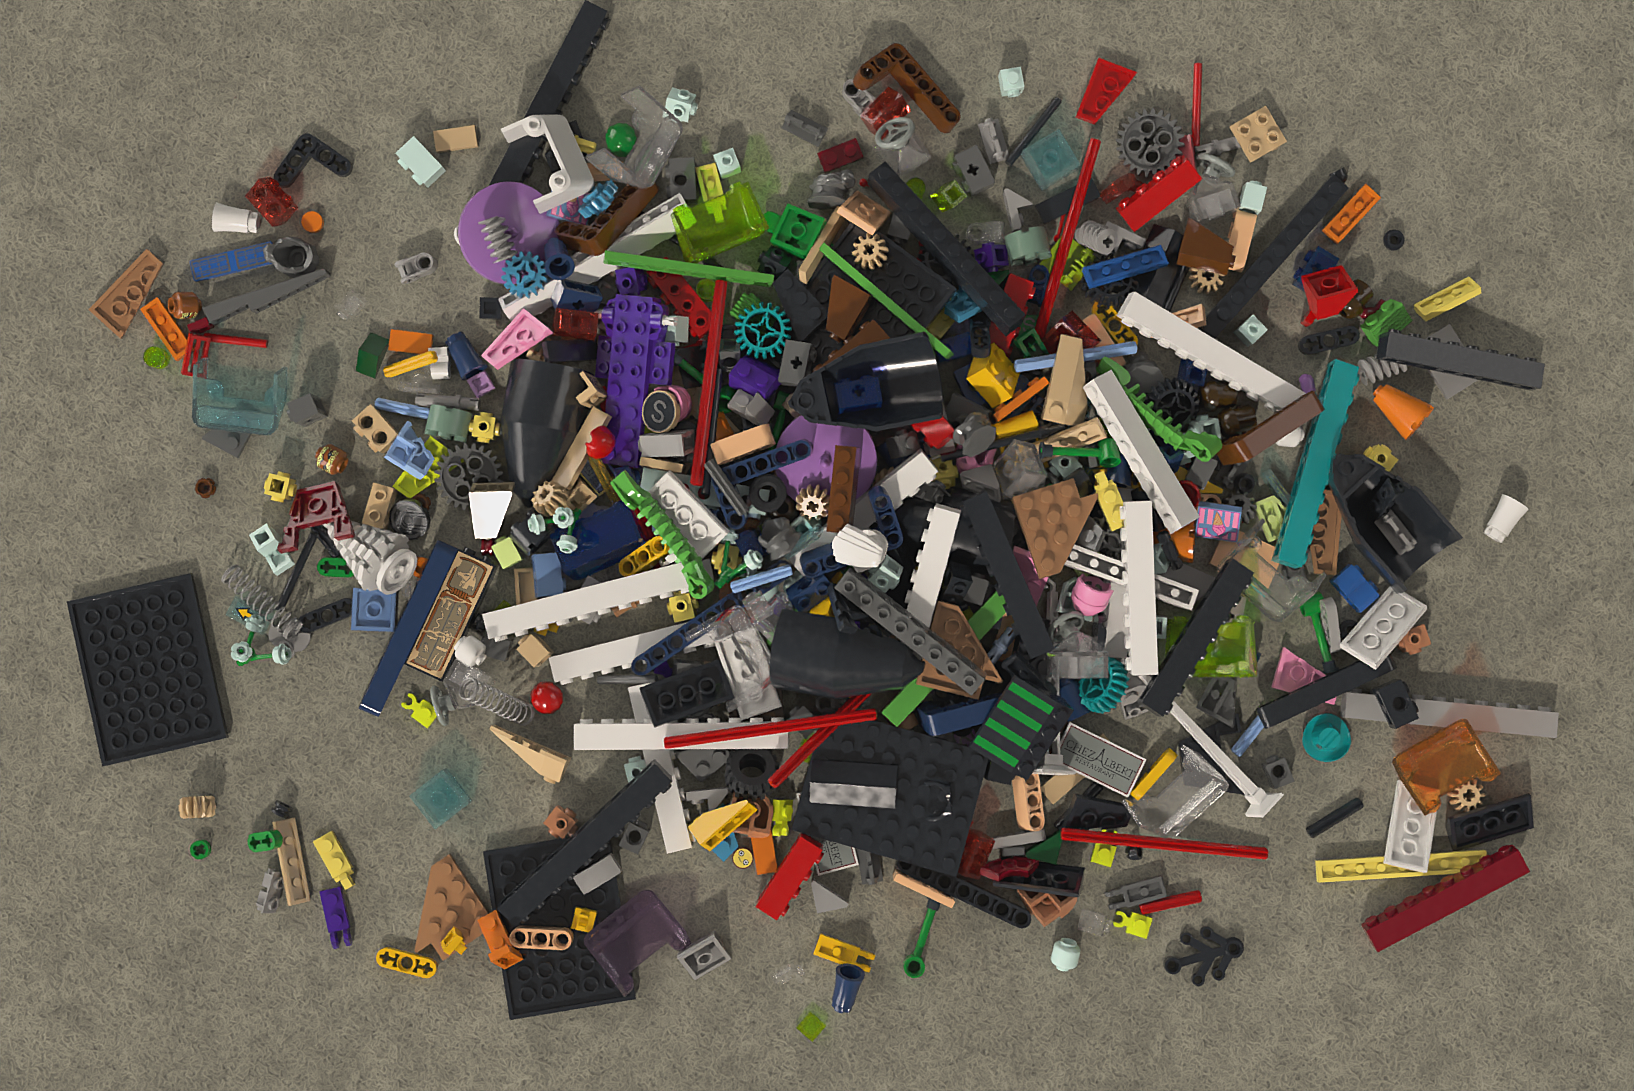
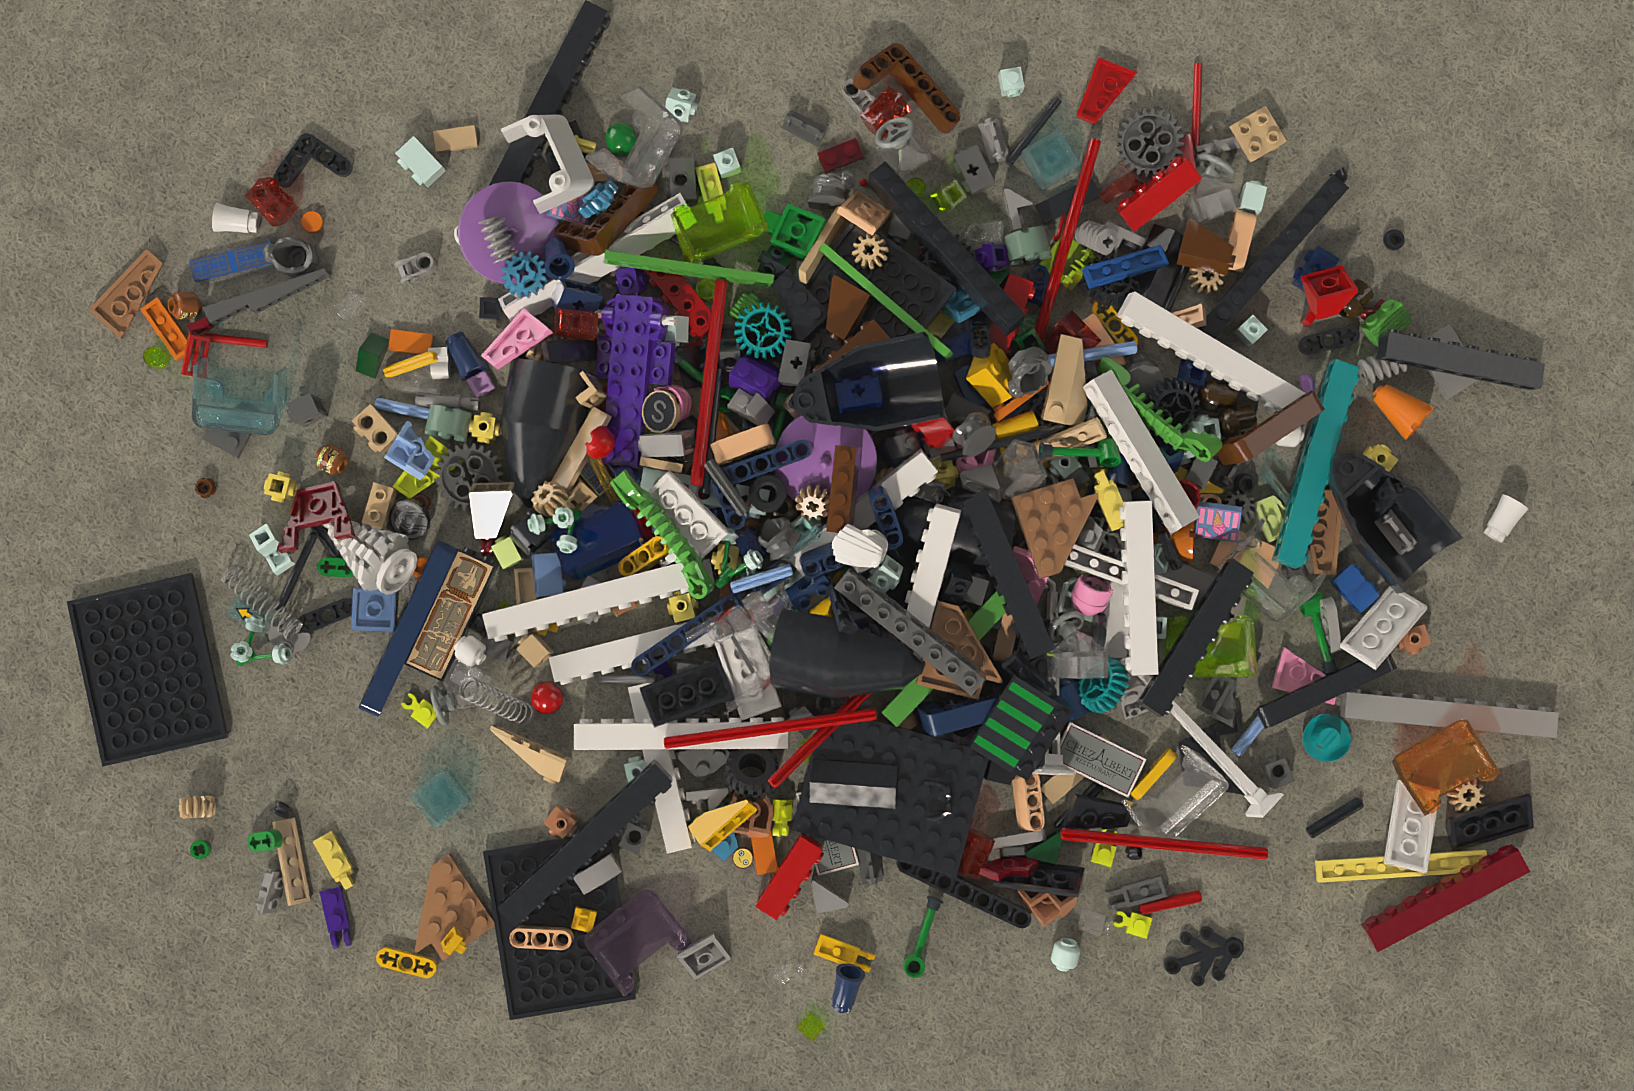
(497, 938): orange bracket -> none
(923, 888): light nougat tile -> none
(1001, 645): sand blue pin -> none
(1028, 371): none -> dark grey piece
(1343, 627): black plate -> none
(1351, 214): orange plate -> none
(1385, 696): black brick -> none
(1447, 299): light yellow plate -> none

